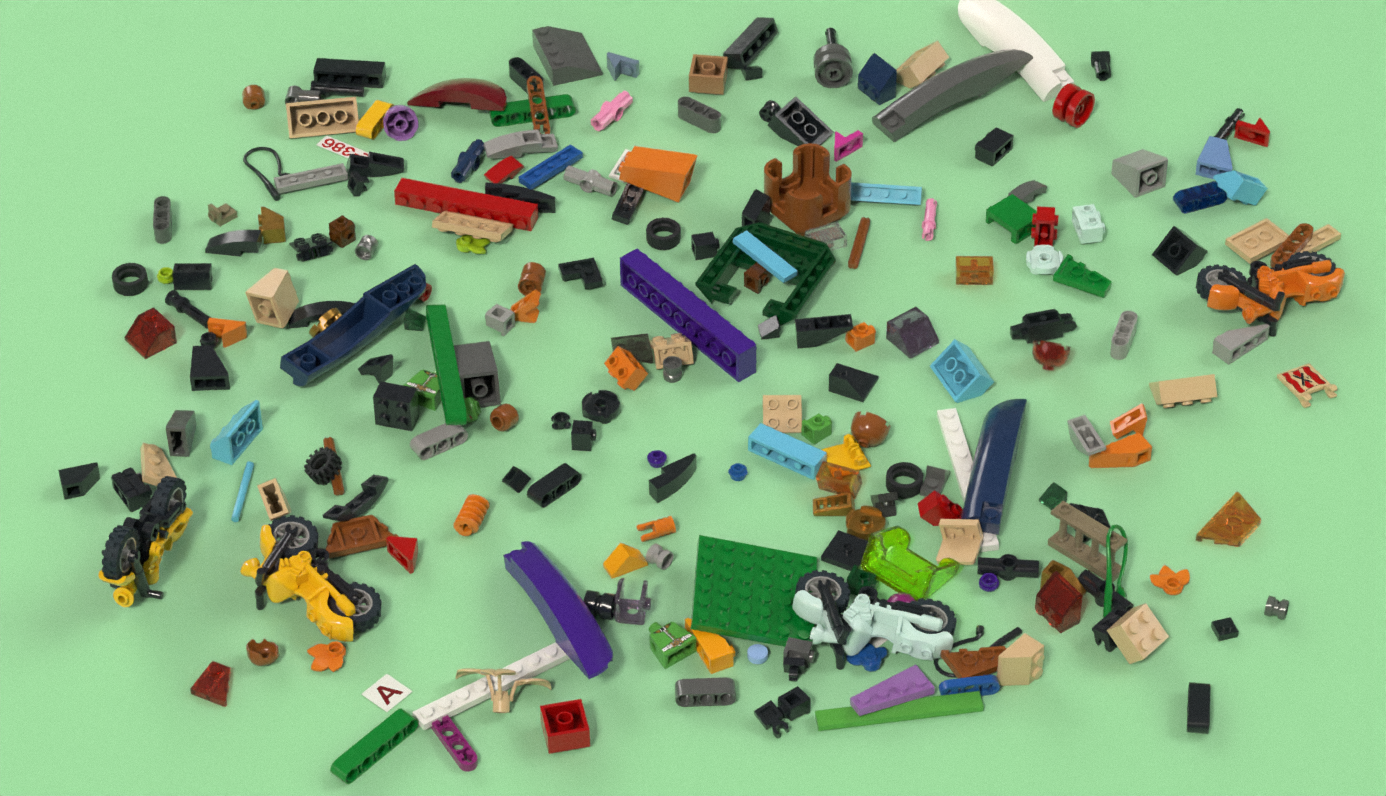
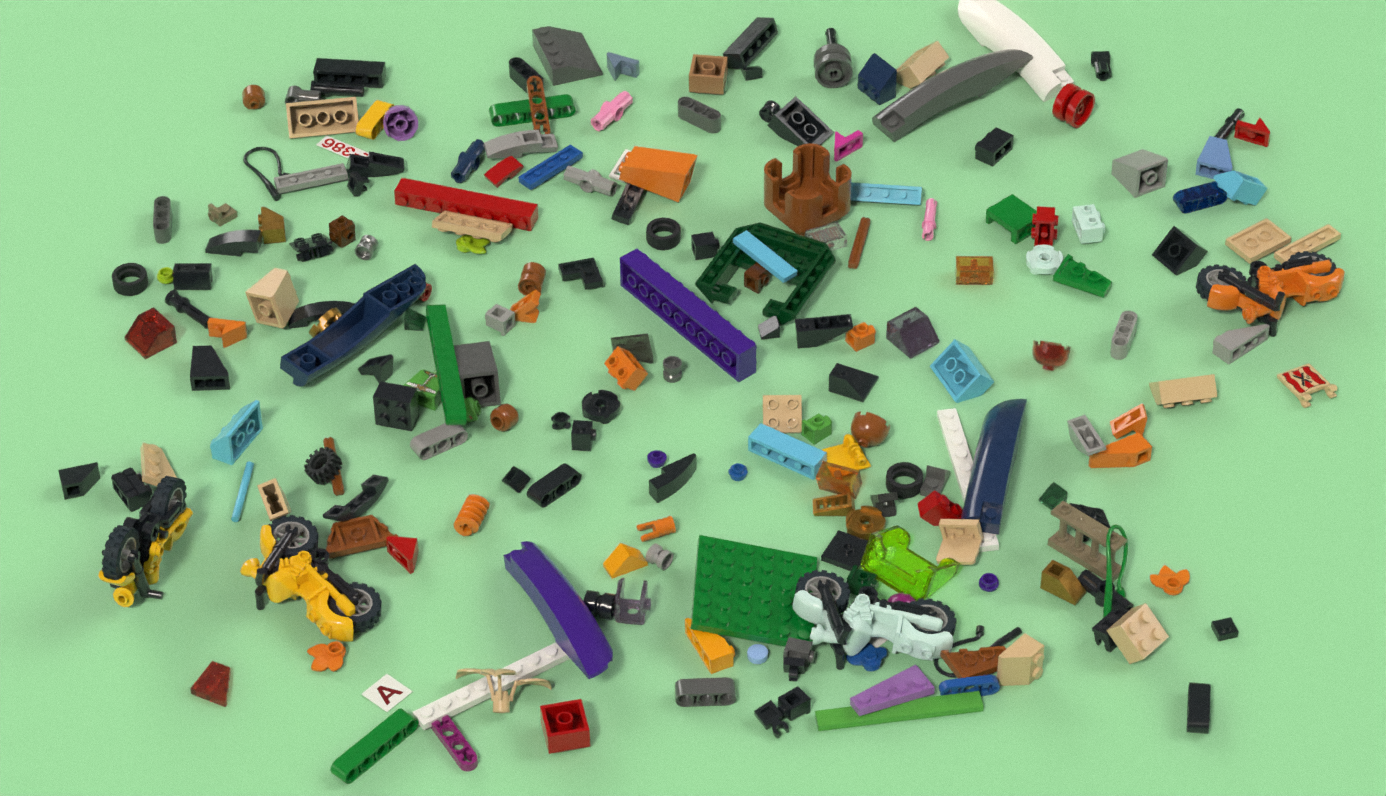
(181, 432): dark grey slope -> none
(209, 339): black plate -> none
(262, 653): dark orange hair -> none
(477, 92): dark red brick -> none
(545, 202): black slope -> none
(671, 643): bright green torso -> none
(676, 345): tan bracket -> none
(757, 209): black slope -> none
(1008, 567): black piece -> none
(1028, 190): dark grey slope -> none
(1043, 326): black hinge -> none
(1059, 603): clear red slope -> none
(1231, 523): clear orange wing -> none
(1276, 607): dark grey wheel -> none
(1288, 245): dark orange beam -> none

